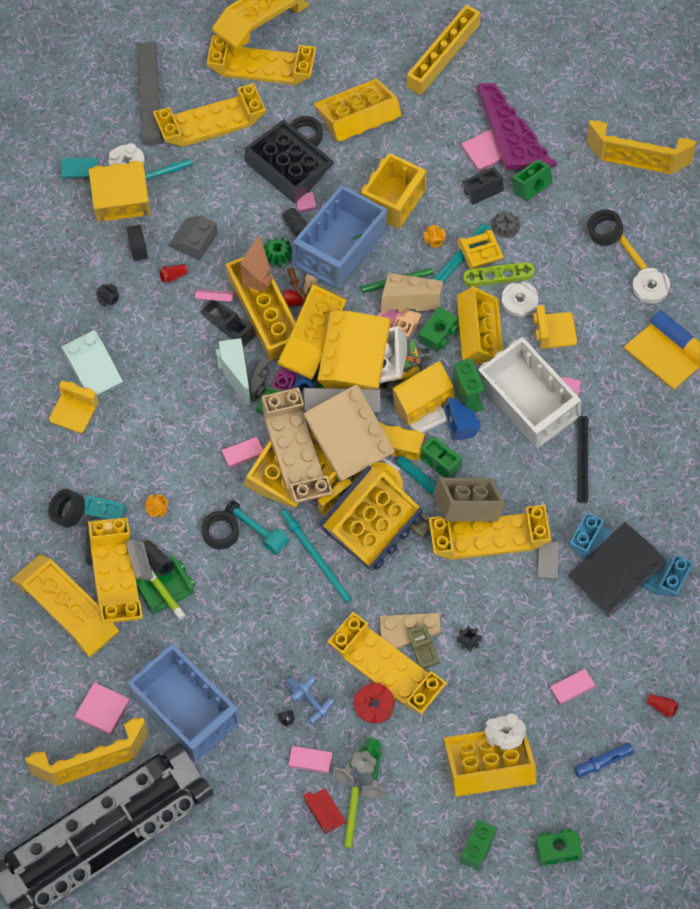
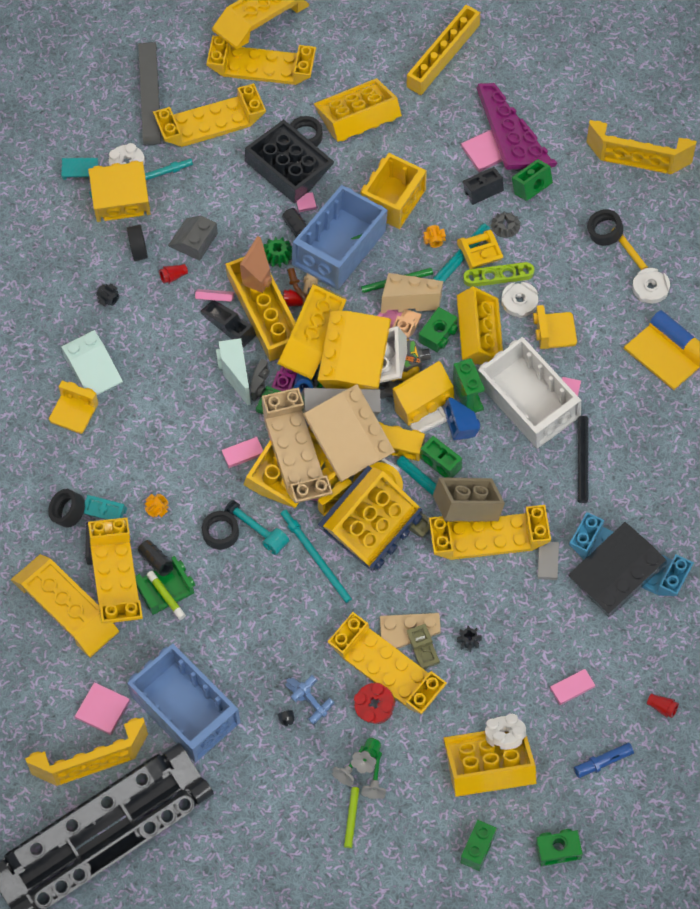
(139, 560): light grey tile -> none
(310, 759): bright pink tile -> none
(324, 810): red panel -> none

